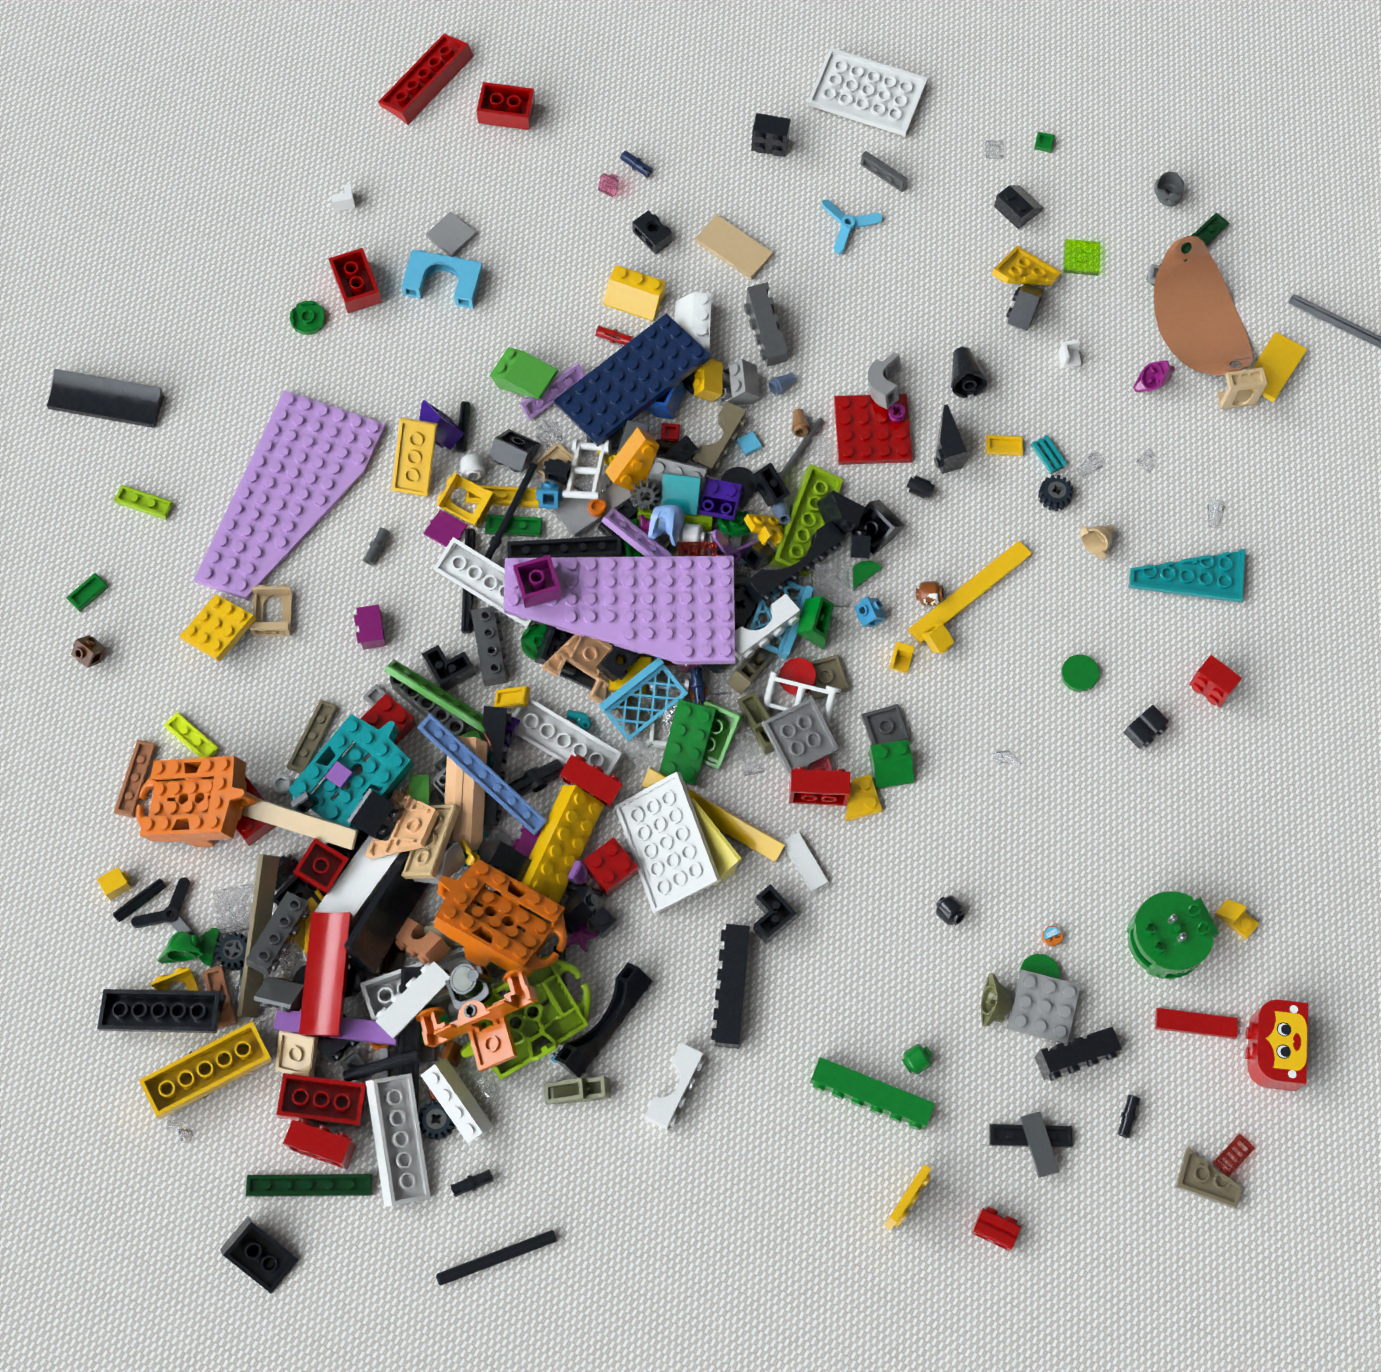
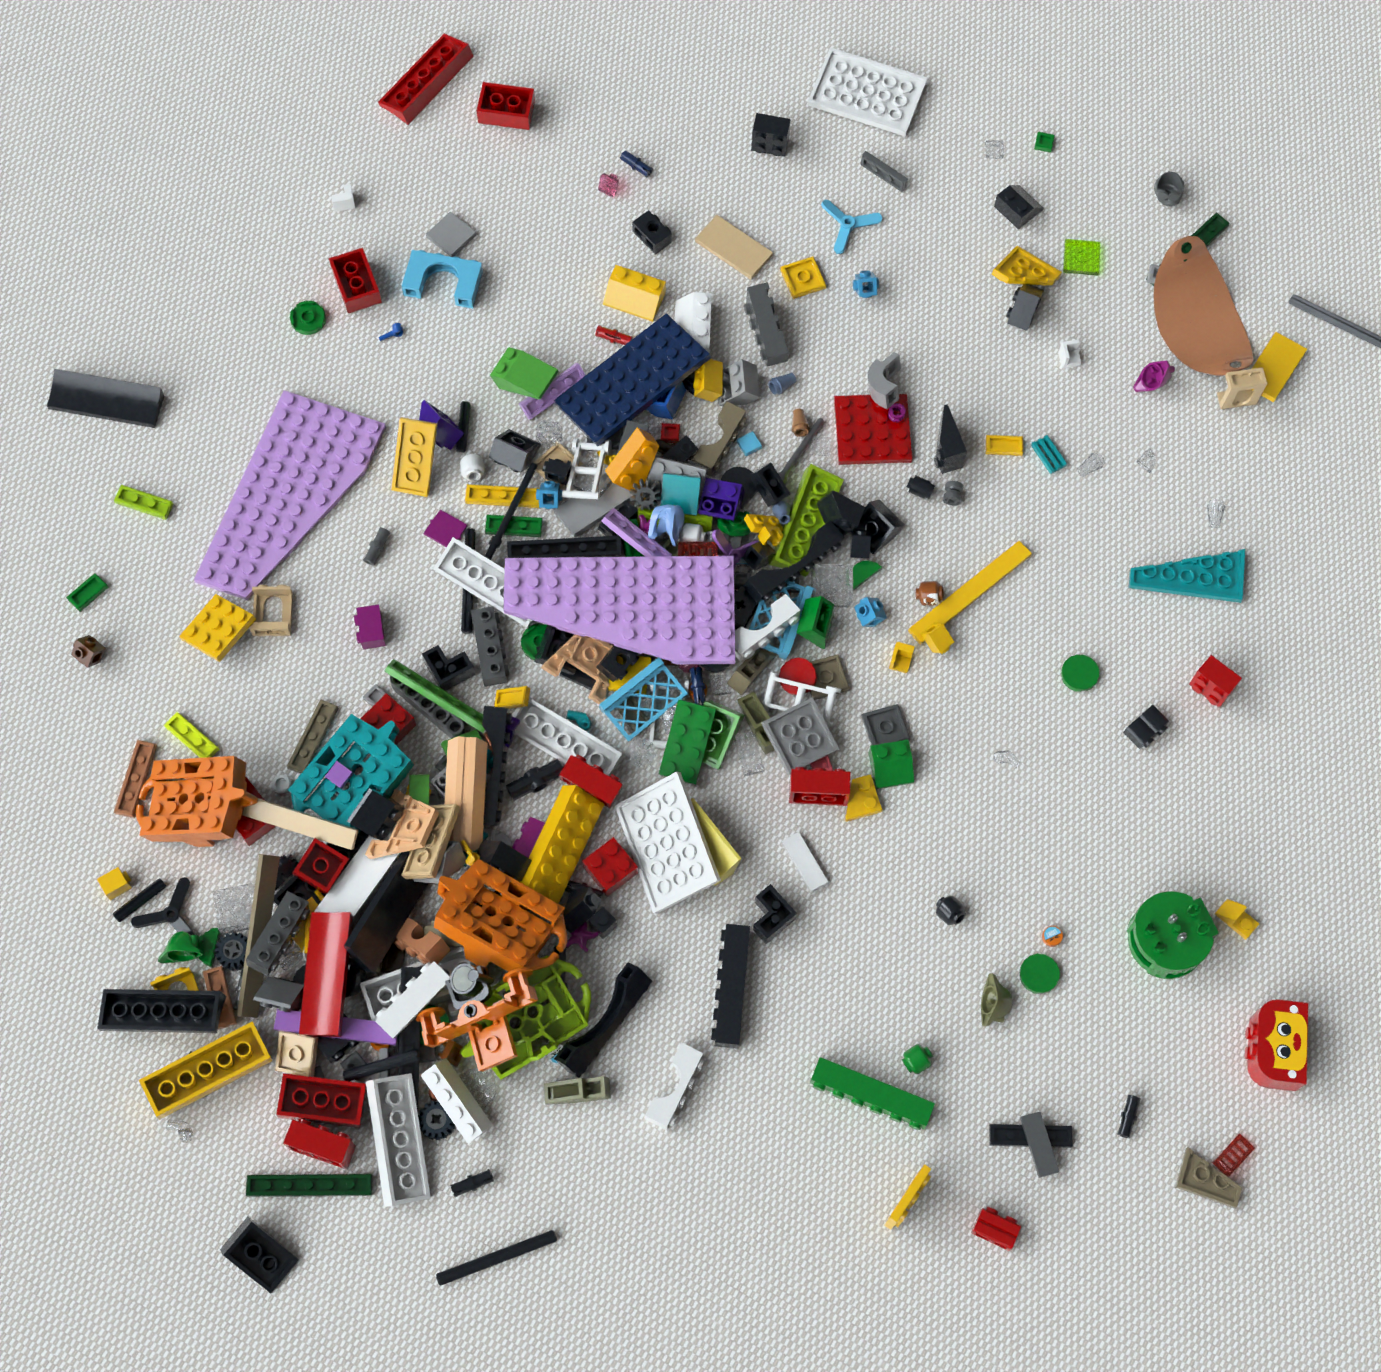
(304, 802): black tile -> none
(397, 332): none -> blue hand
(456, 482): yellow panel -> none
(482, 774): medium blue tile -> none
(537, 581): magenta brick -> none
(578, 873): medium lavender tile -> none
(597, 508): orange tile -> none
(728, 822): yellow tile -> none
(803, 277): none -> yellow tile
(868, 289): none -> dark azure brick
(953, 493): none -> dark grey wheel
(966, 374): black cone -> none
(1044, 1006): light grey plate -> none
(1053, 499): black wheel -> none
(1078, 1054): black wedge -> none
(1097, 539): tan hat -> none
(1196, 1023): red tile -> none

